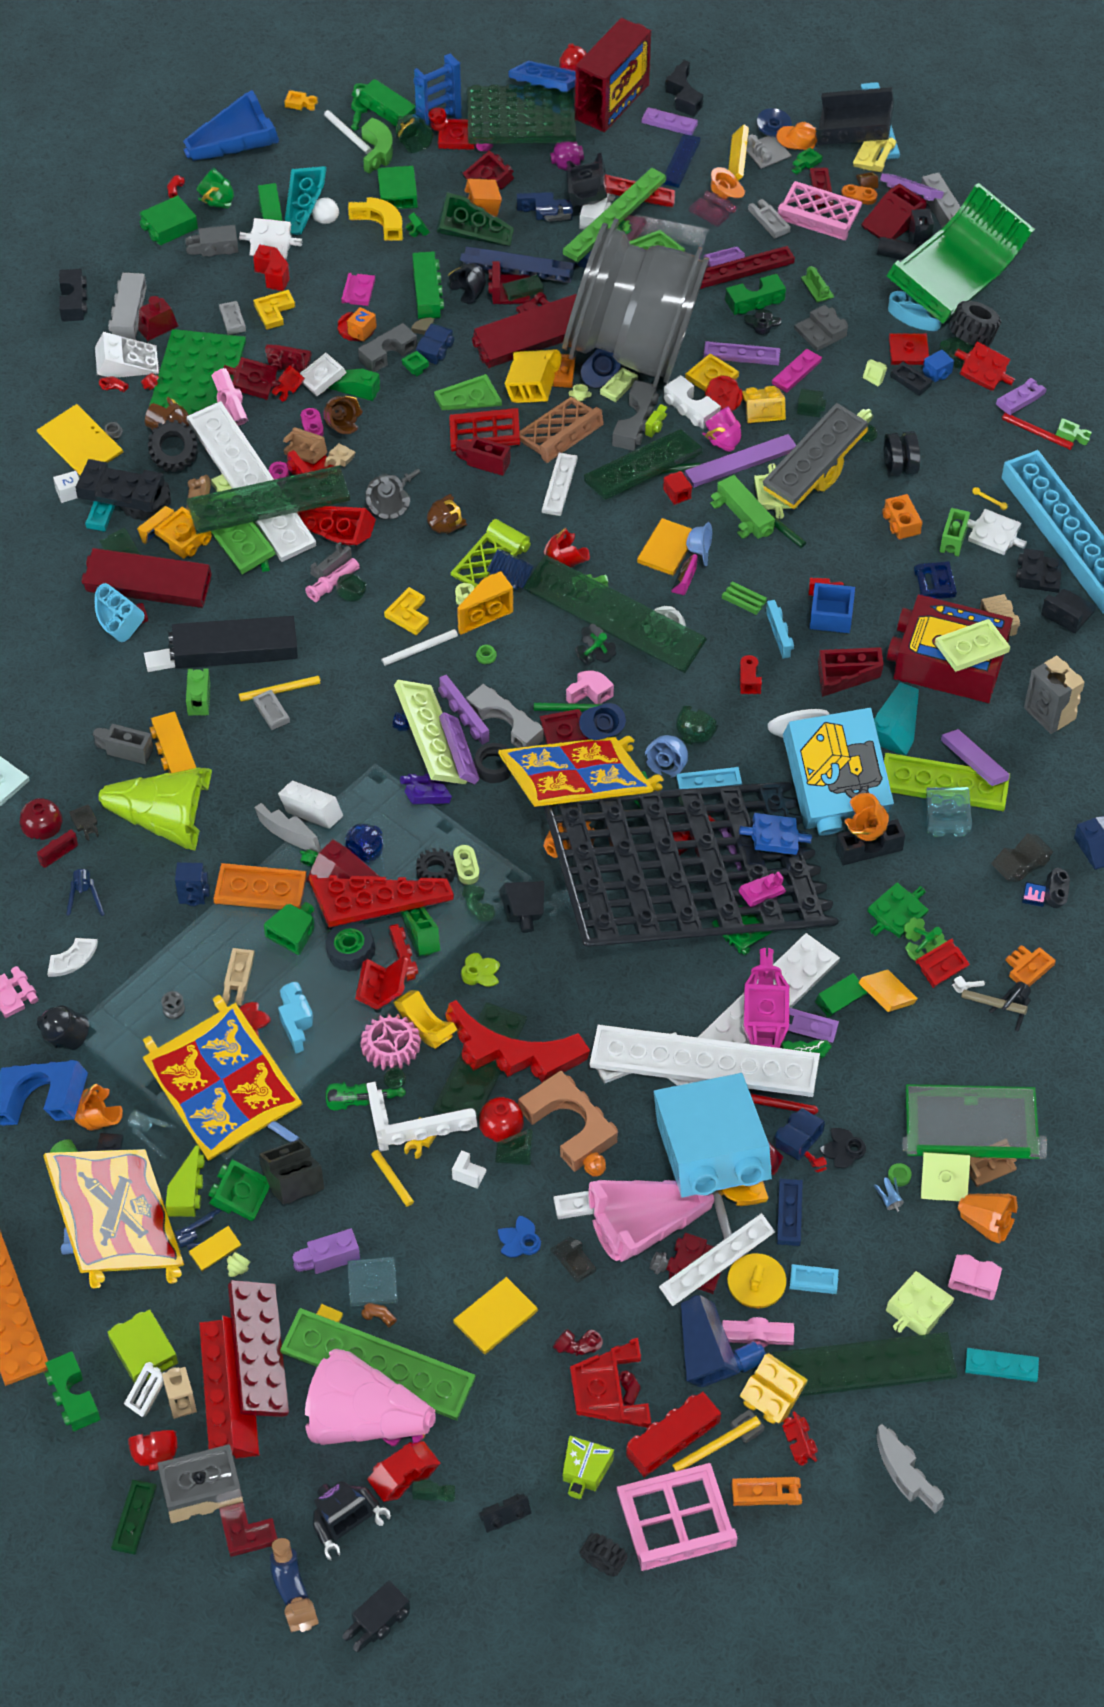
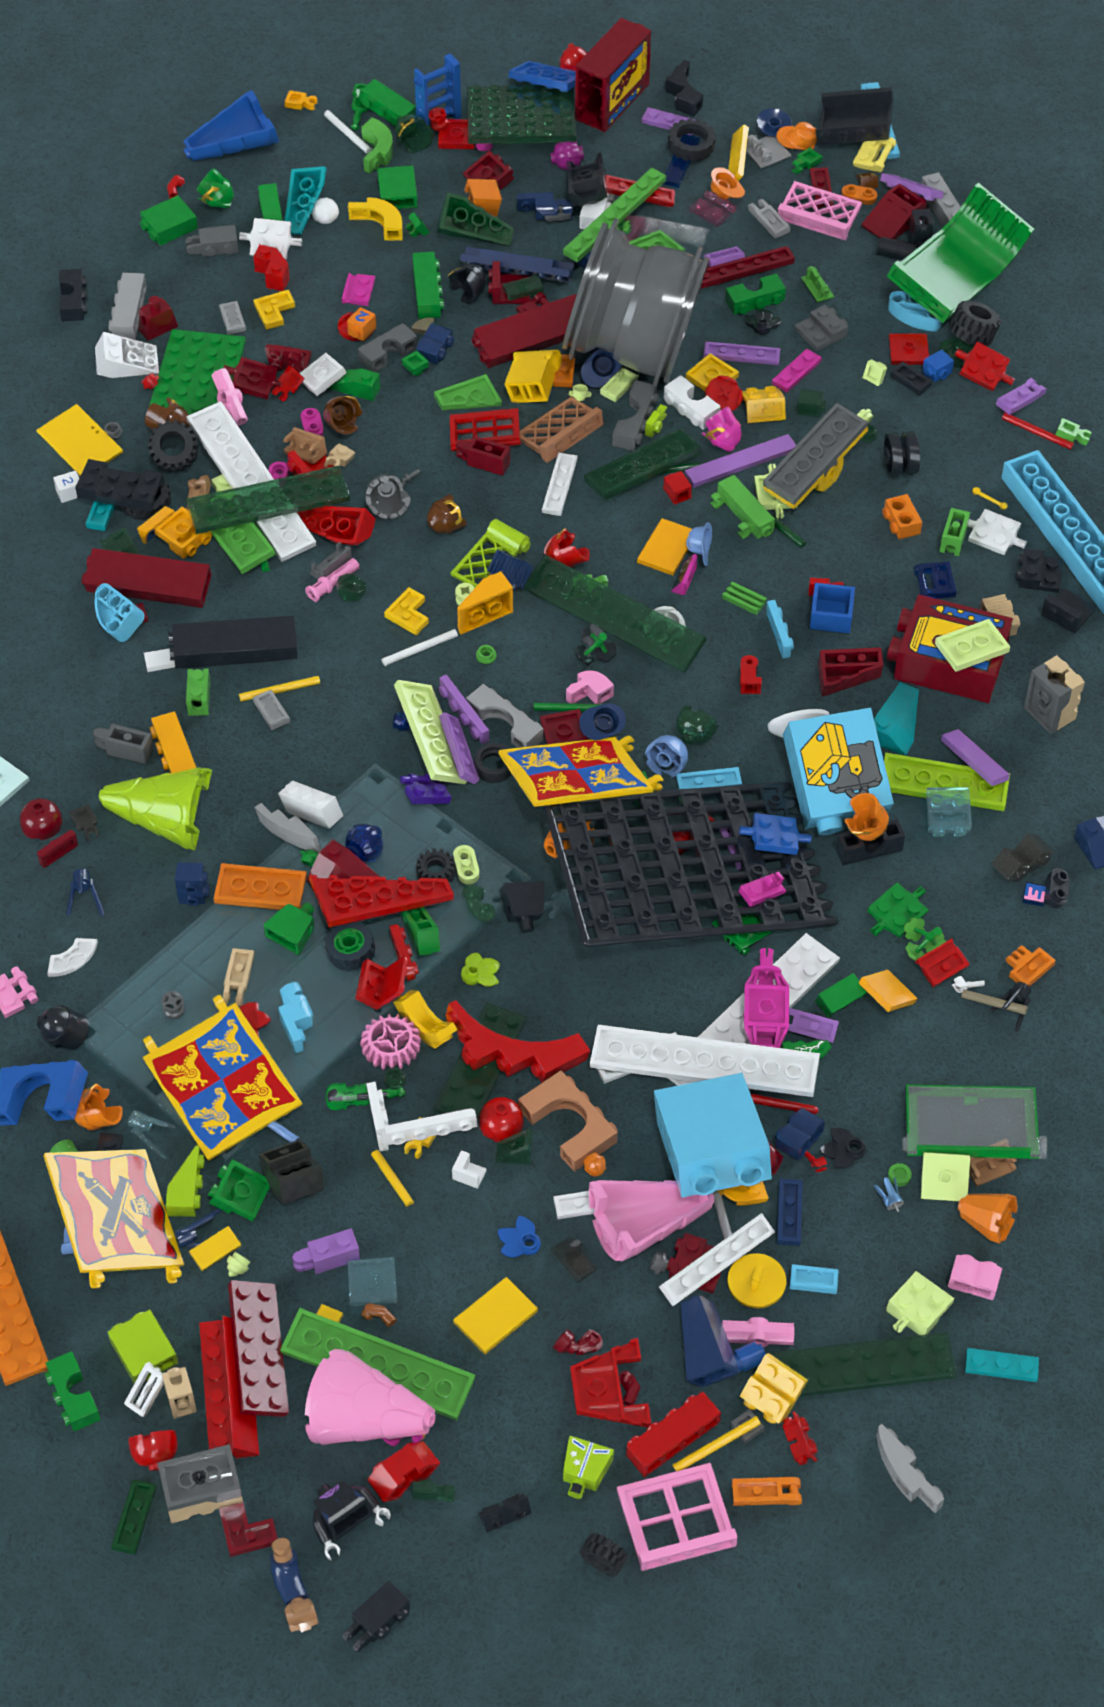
(113, 383): red arm -> none
(691, 127): none -> black tyre

